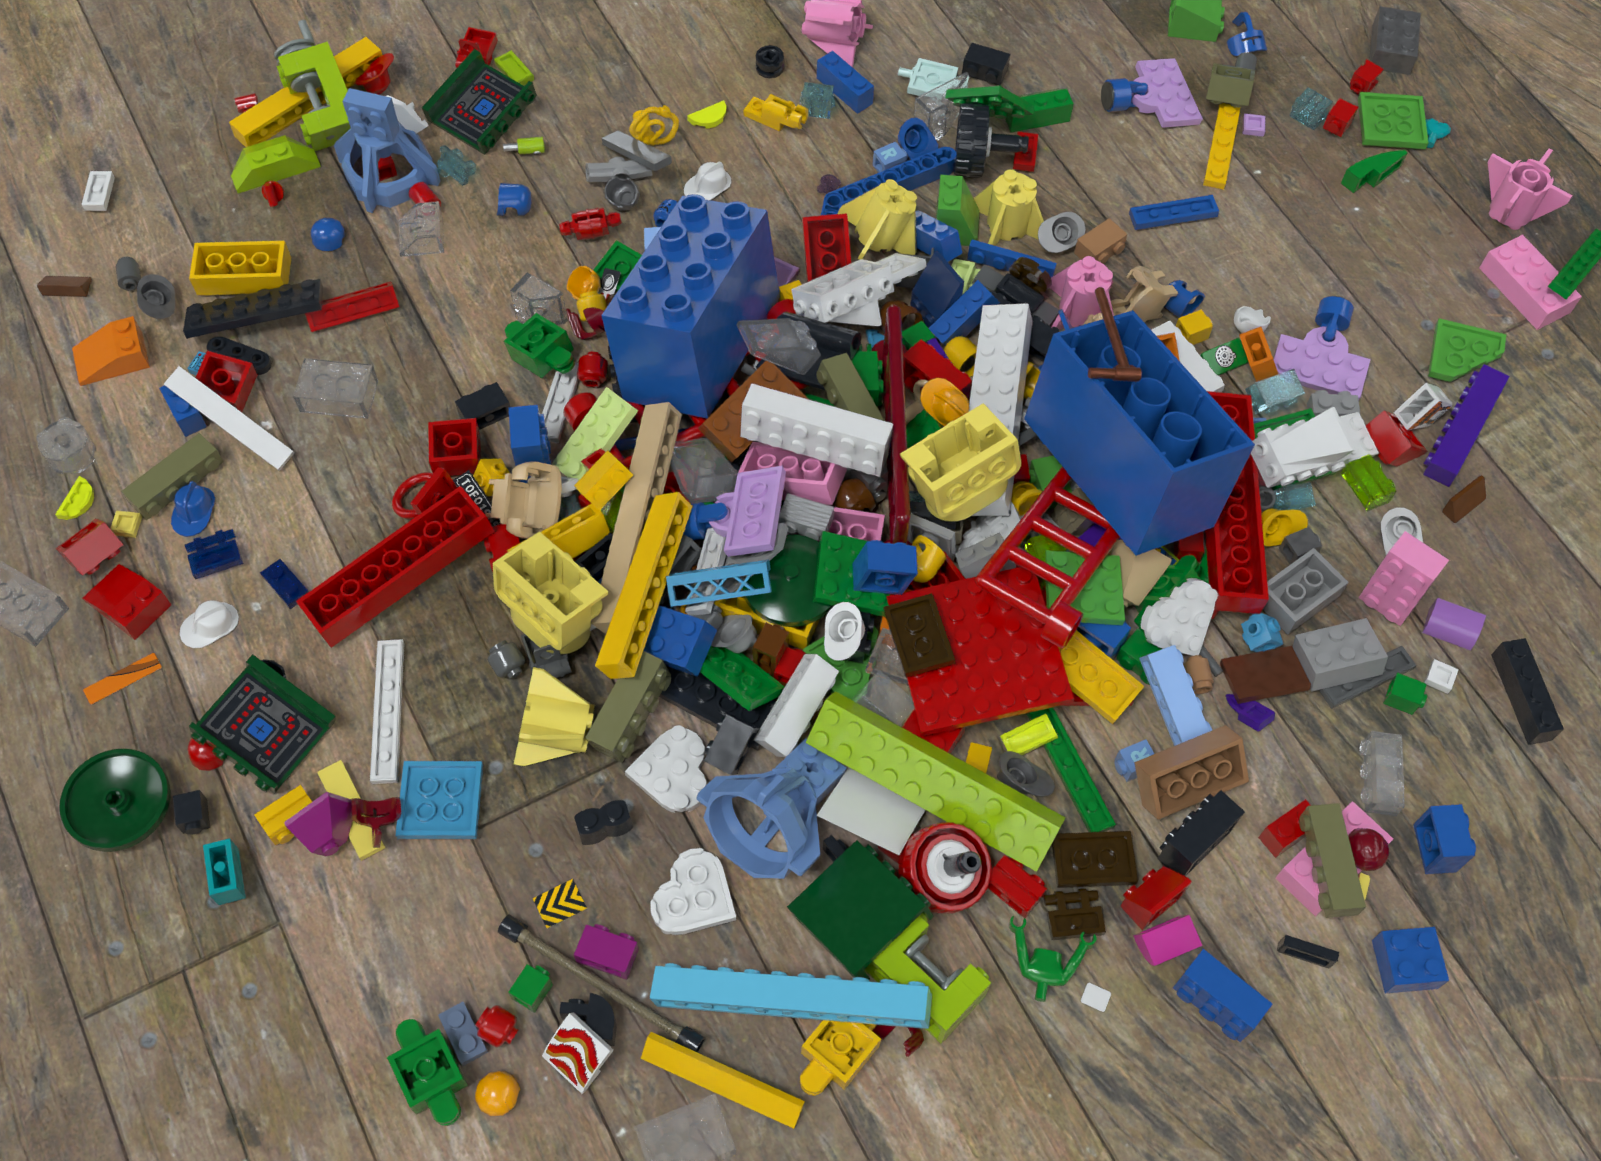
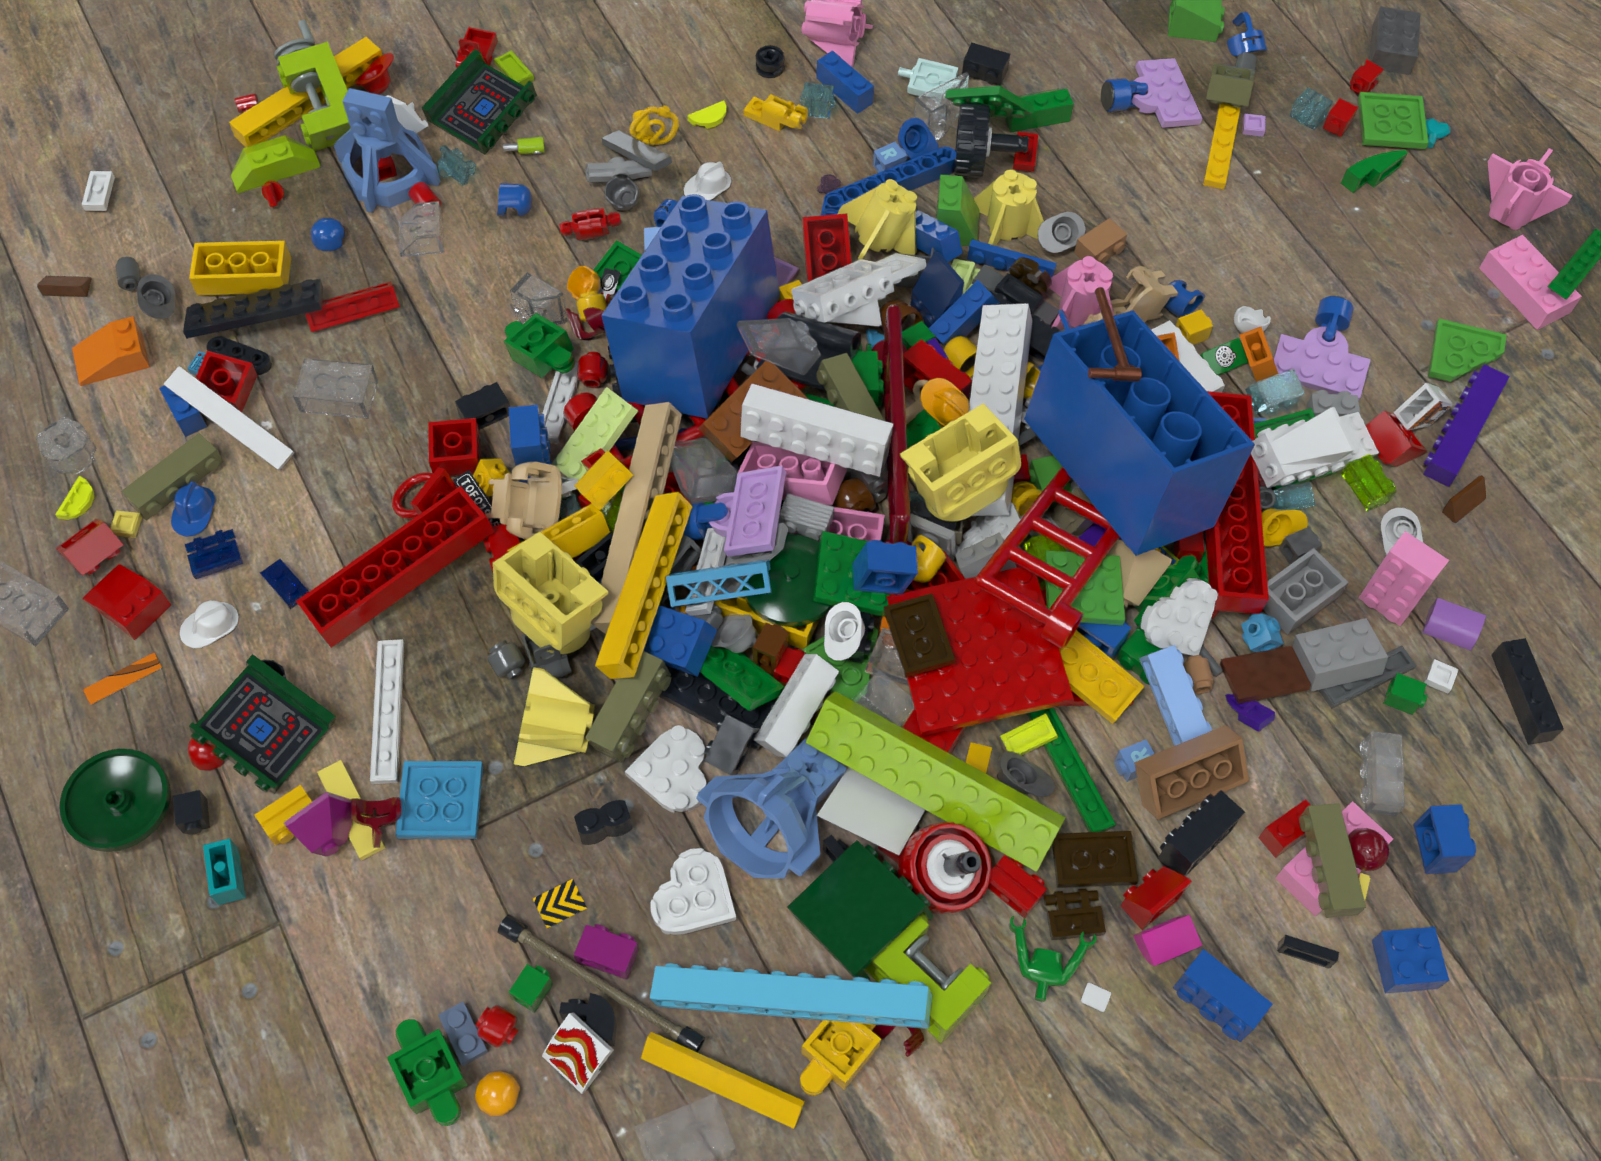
(1173, 212): blue plate -> none

